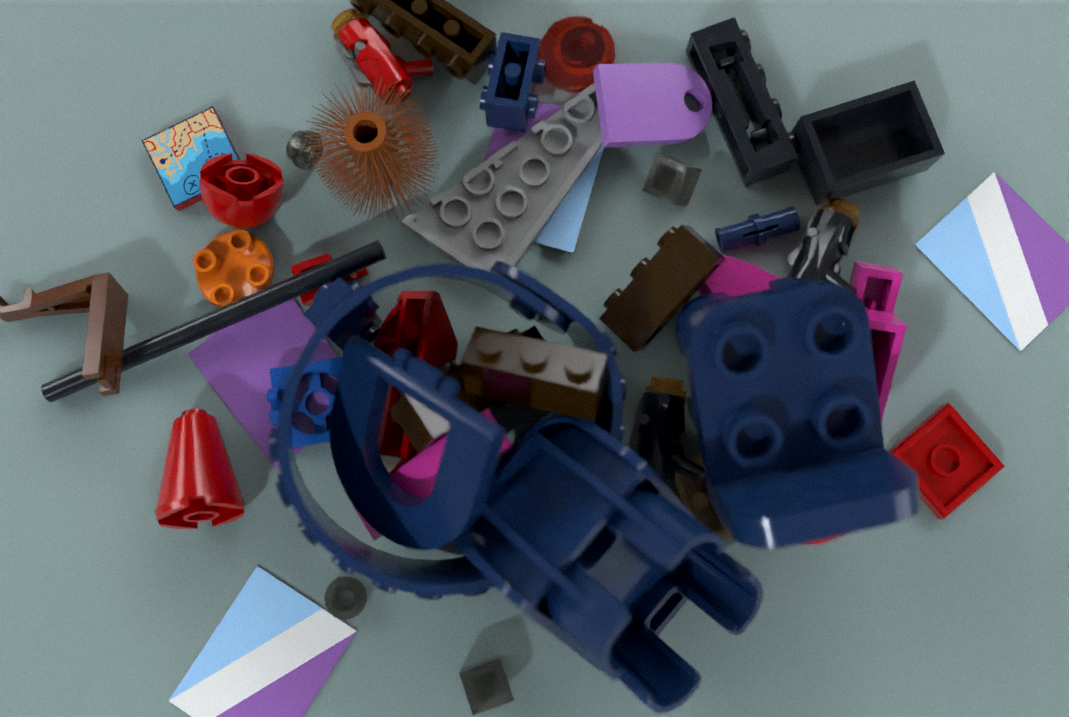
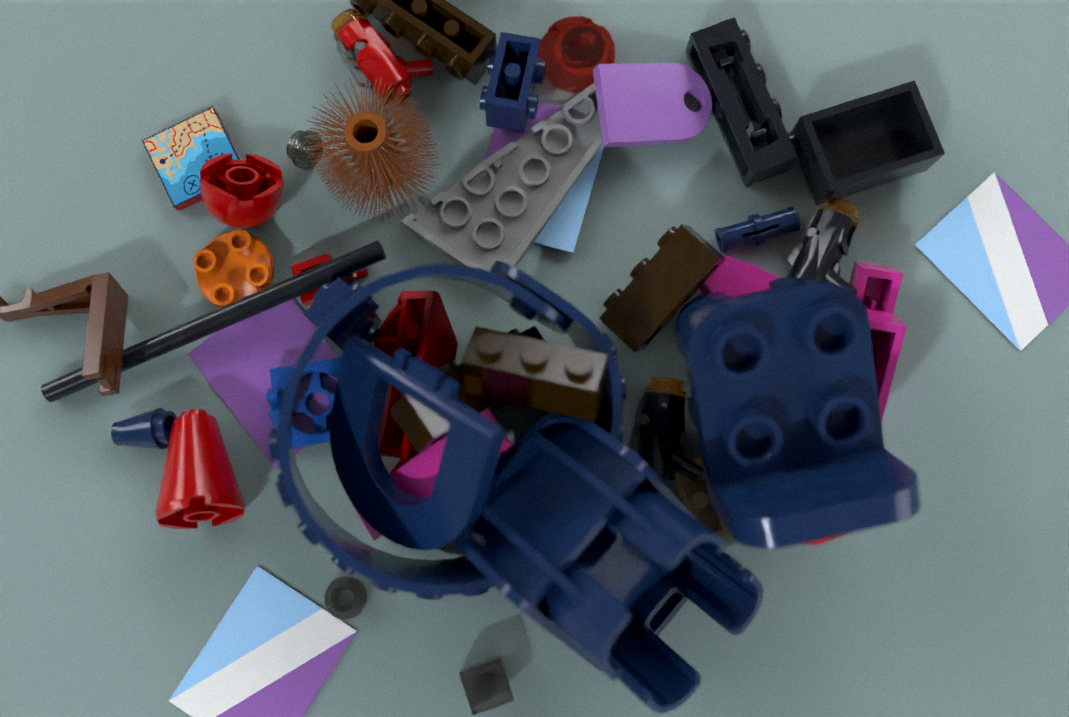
(144, 430): none -> dark blue cone
(672, 179): clear smoke slope -> none
(947, 460): red tile -> none

